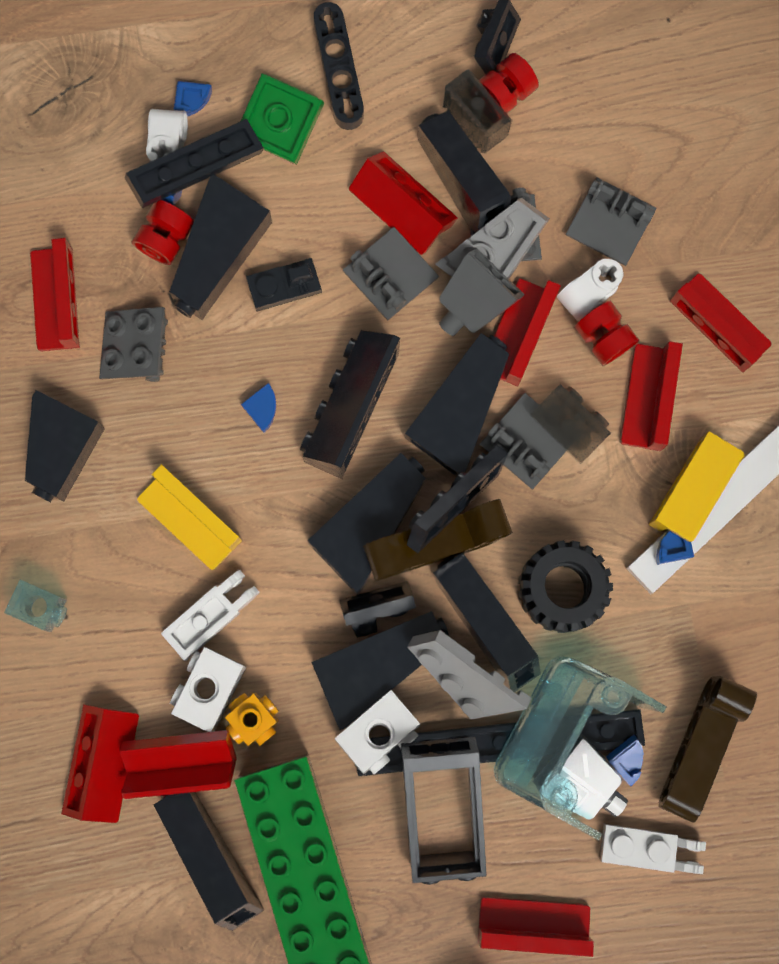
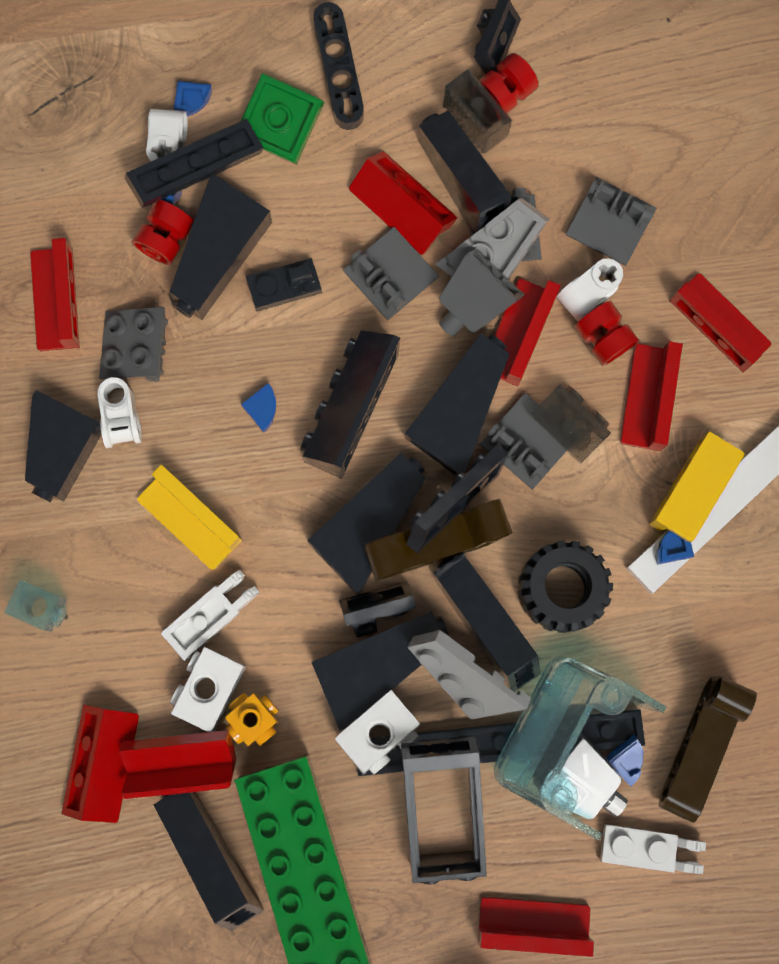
(120, 420): none -> white piece

